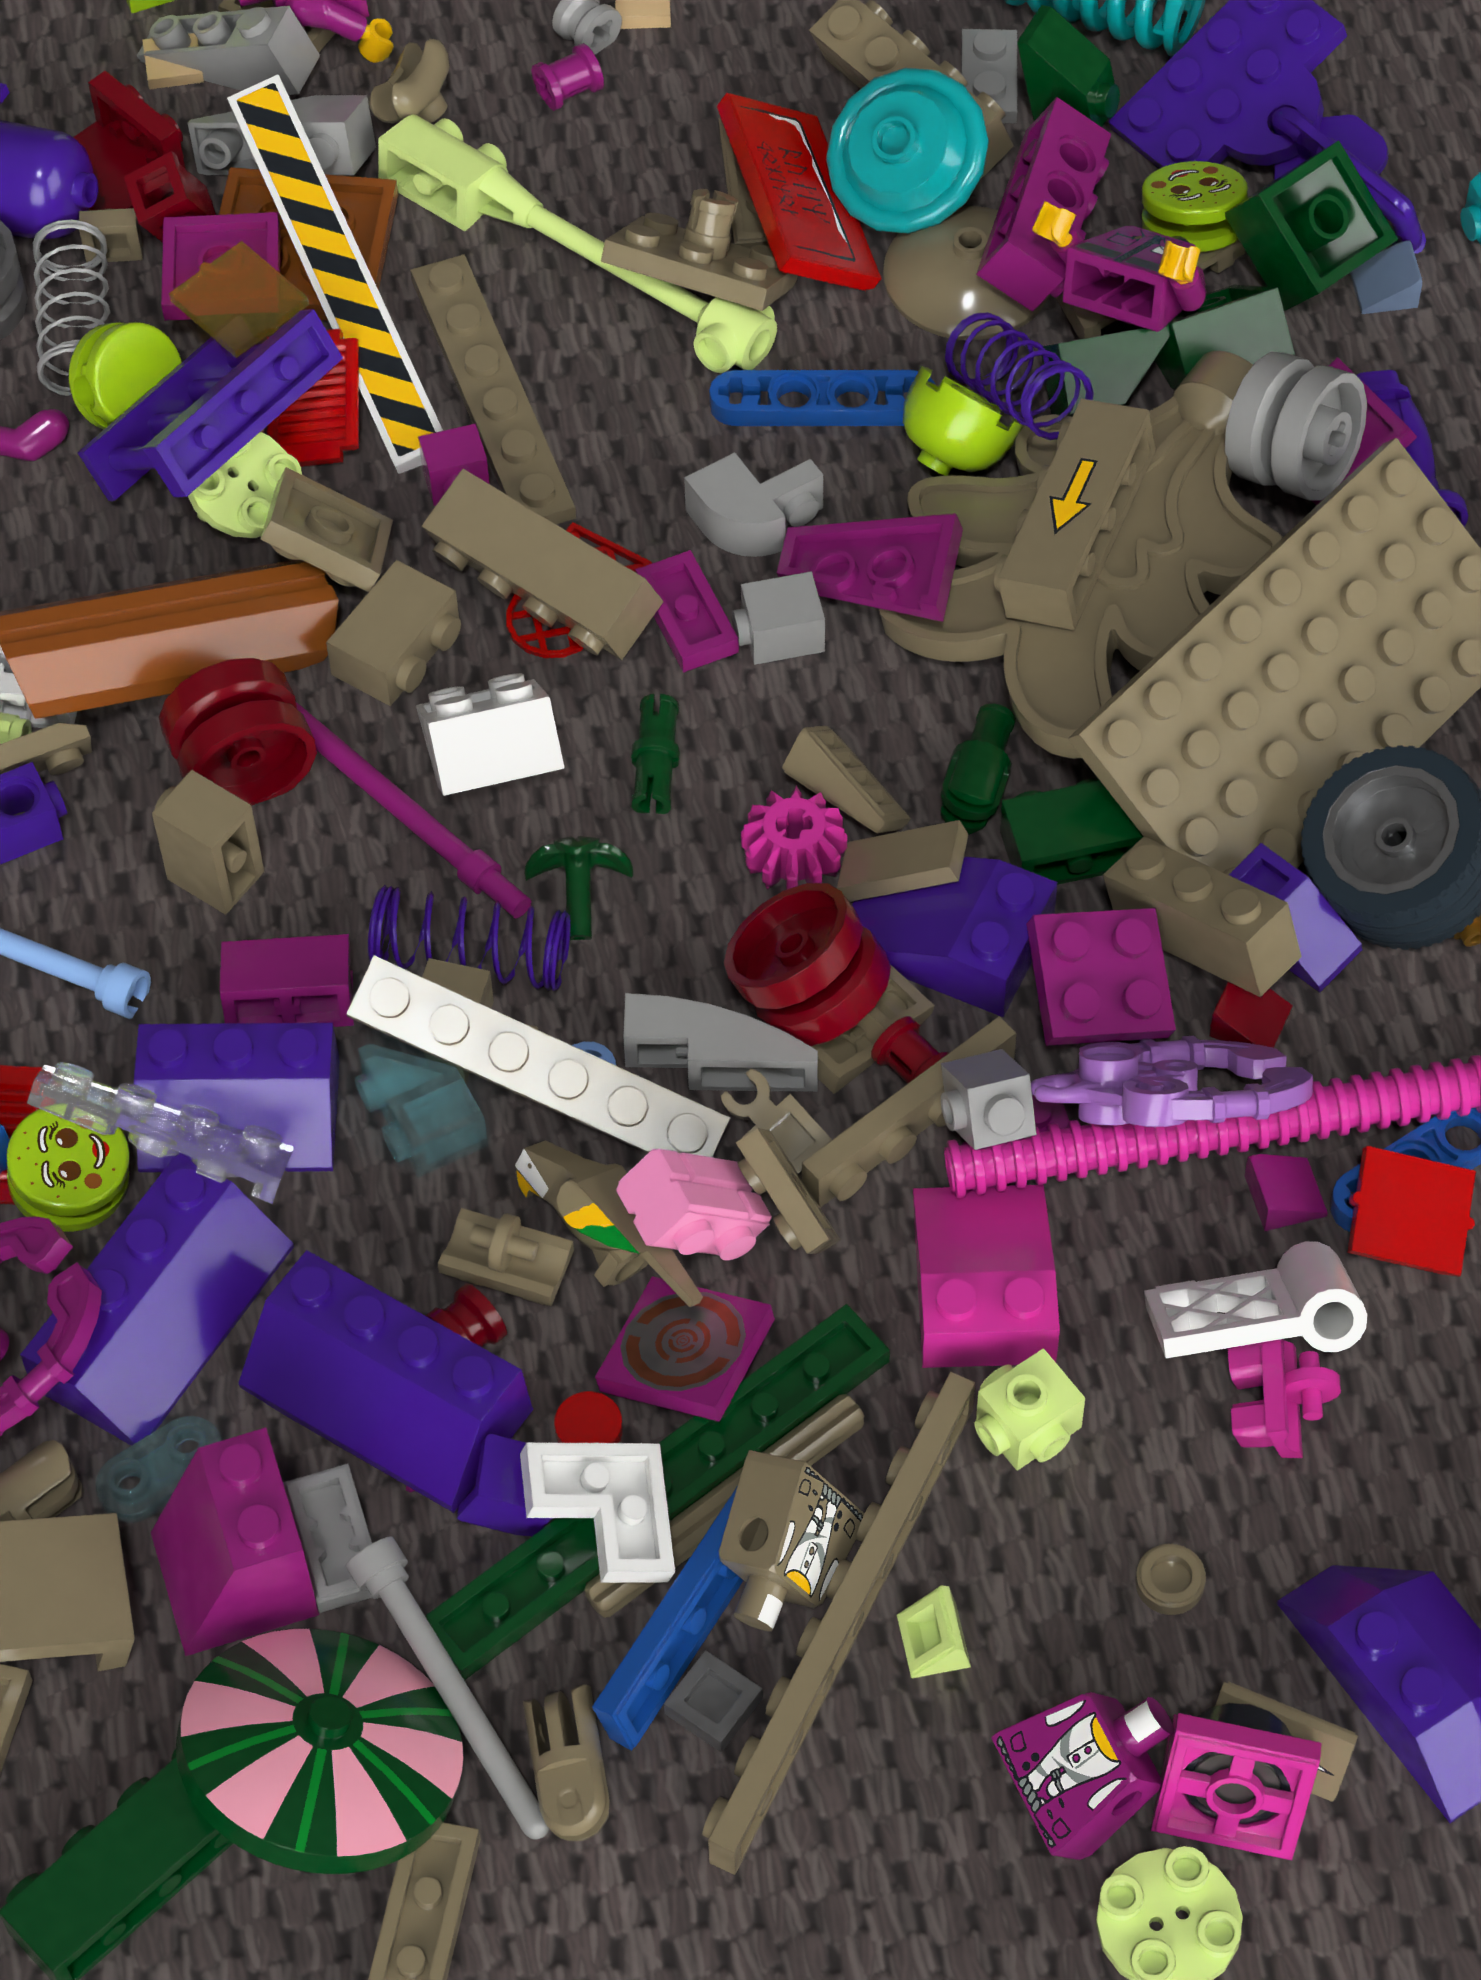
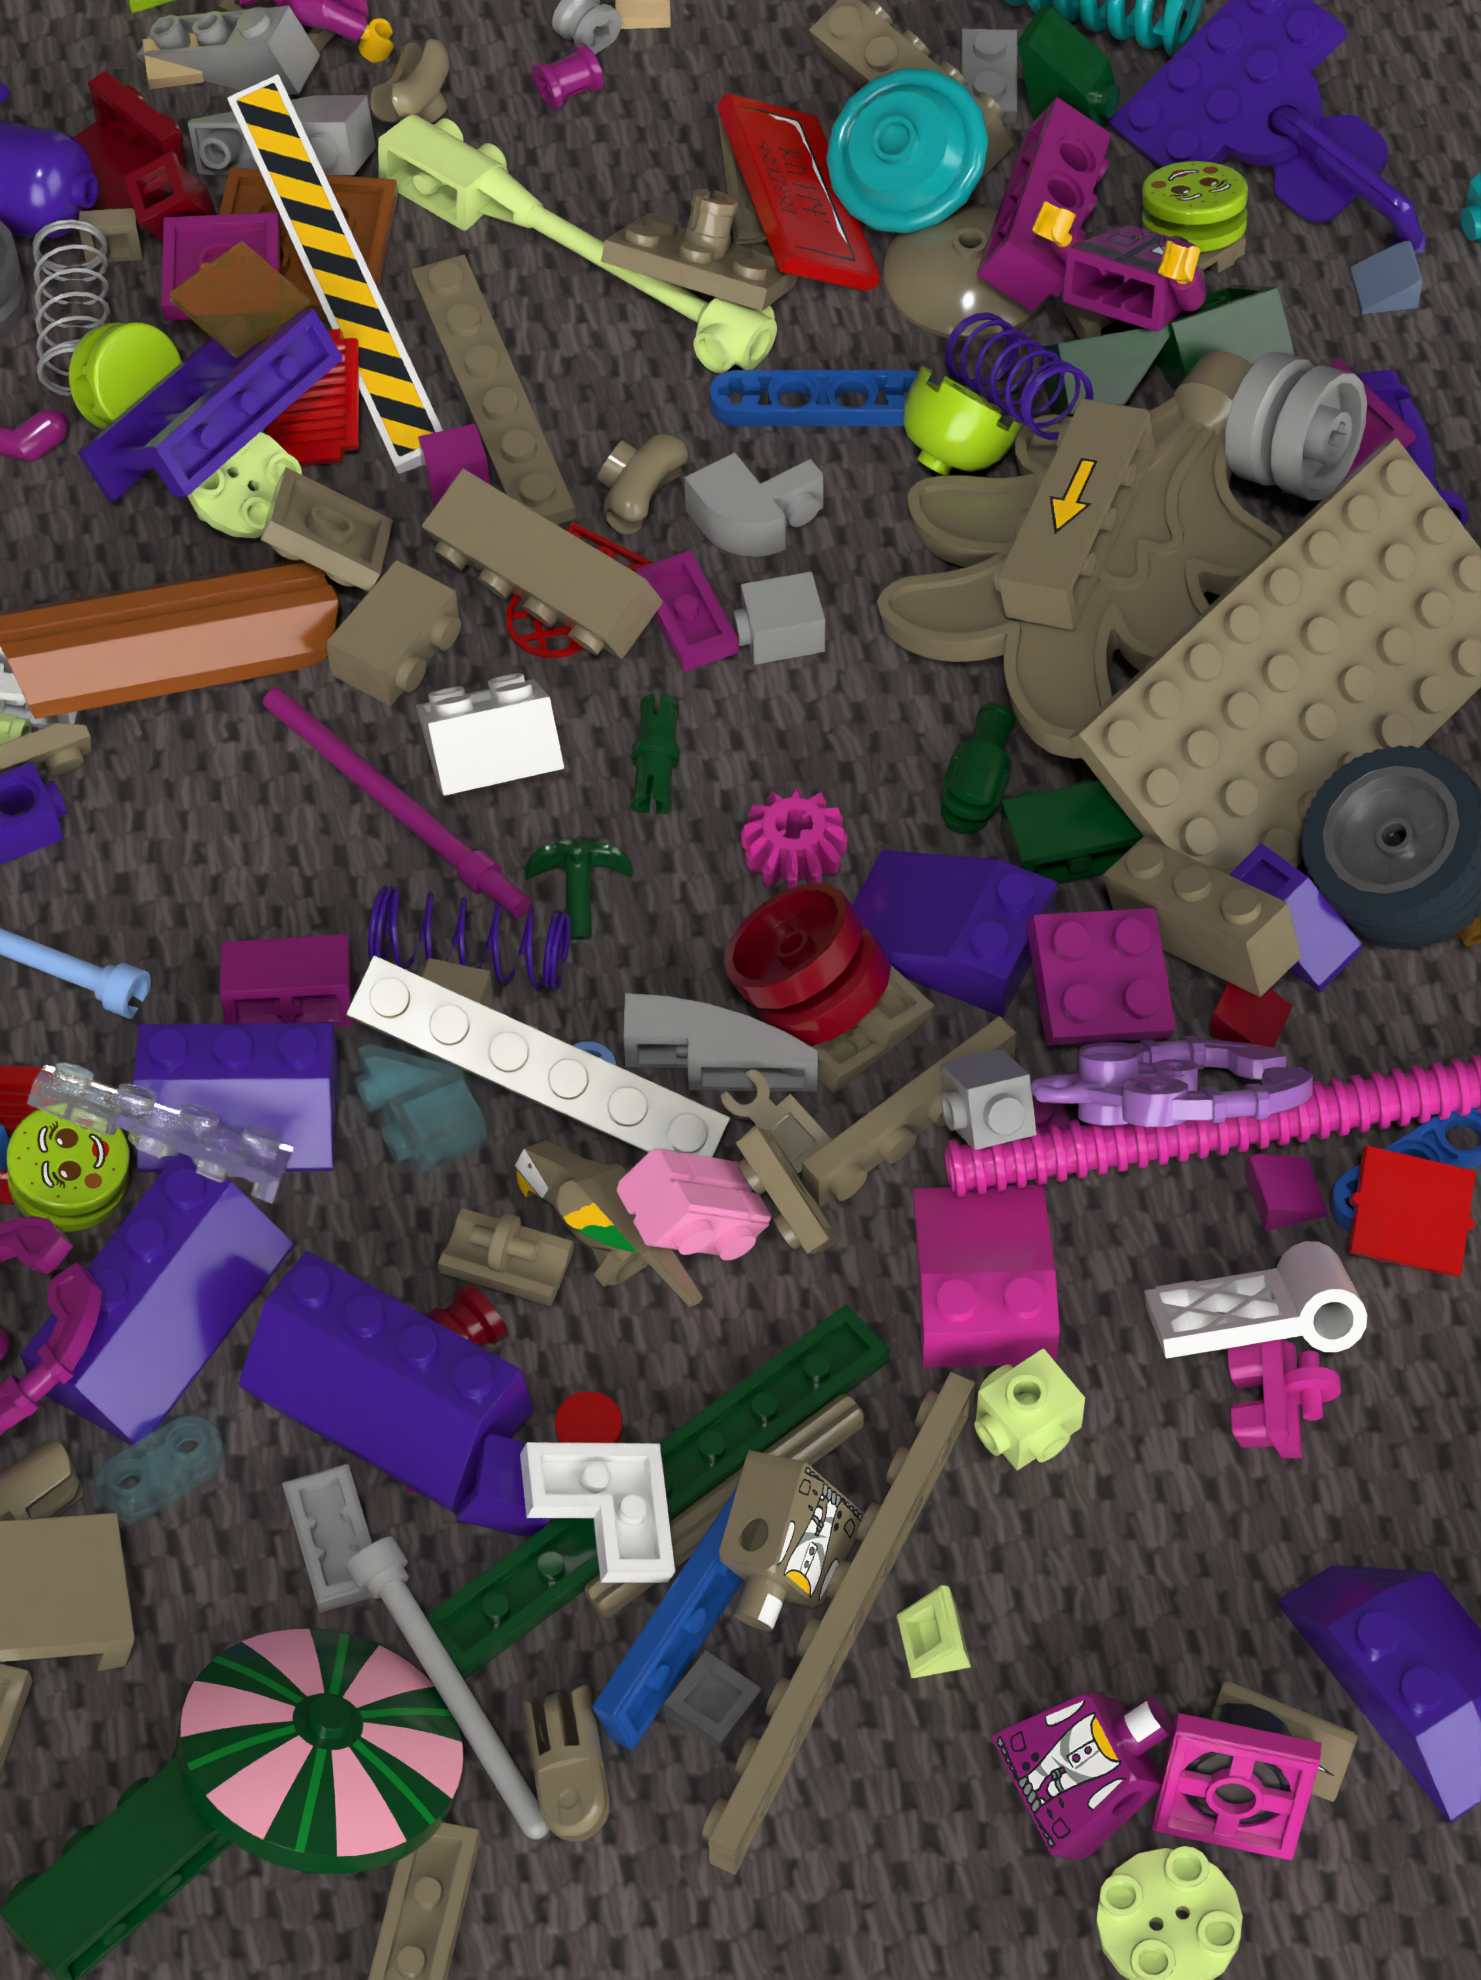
(208, 841): dark tan brick -> none
(232, 1546): magenta slope -> none
(239, 729): dark red wheel -> none
(637, 476): none -> dark tan piece
(684, 1353): tile -> none
(830, 767): dark tan slope -> none
(879, 563): magenta wing -> none
(903, 861): dark tan tile -> none
(905, 1049): dark red bush -> none
(1170, 1579): dark tan tile -> none
(1311, 226): dark green slope -> none

